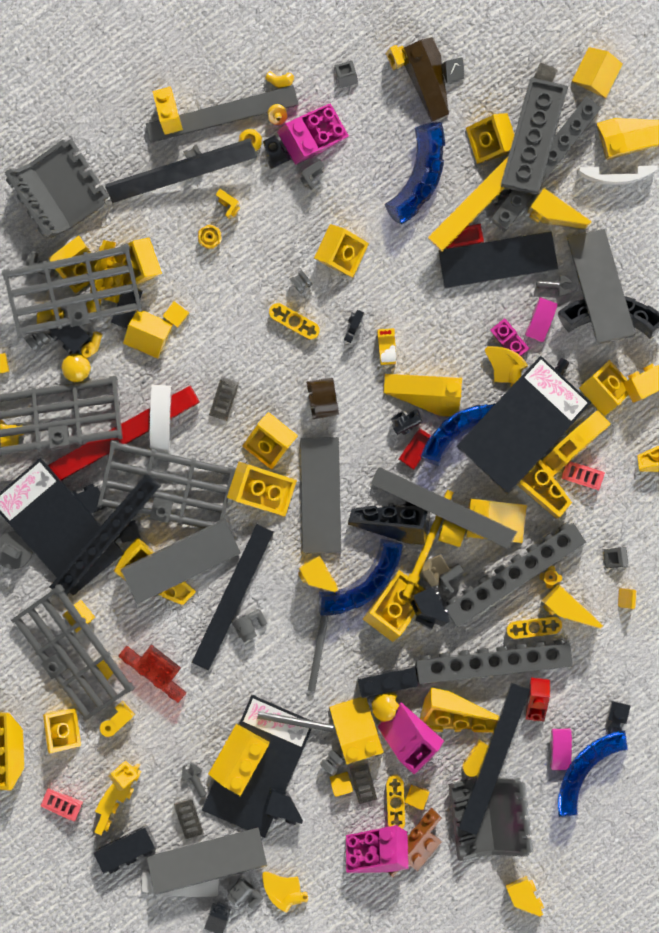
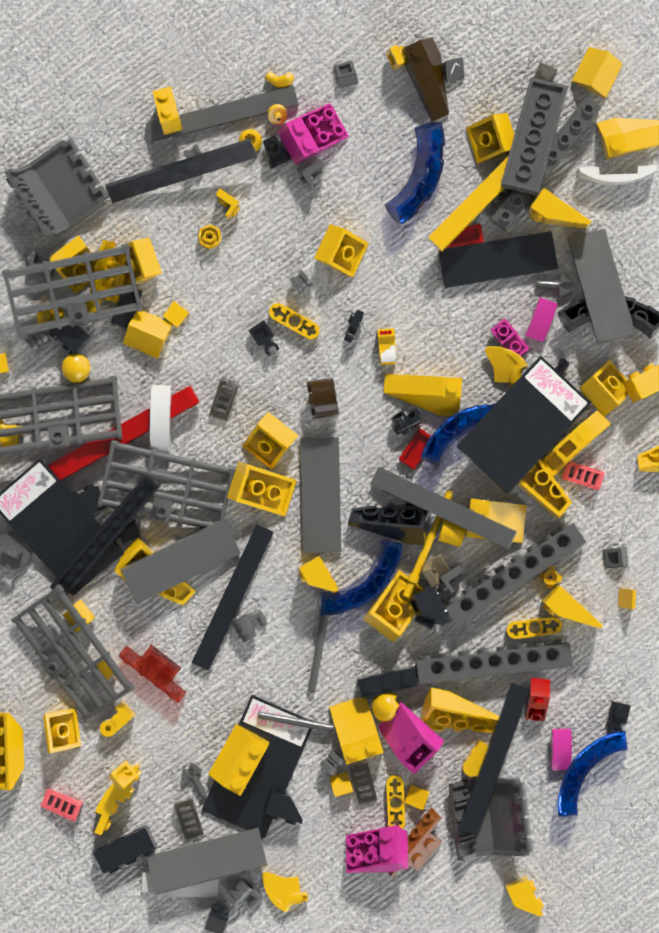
(92, 346): yellow arm -> none
(262, 335): none -> black plate

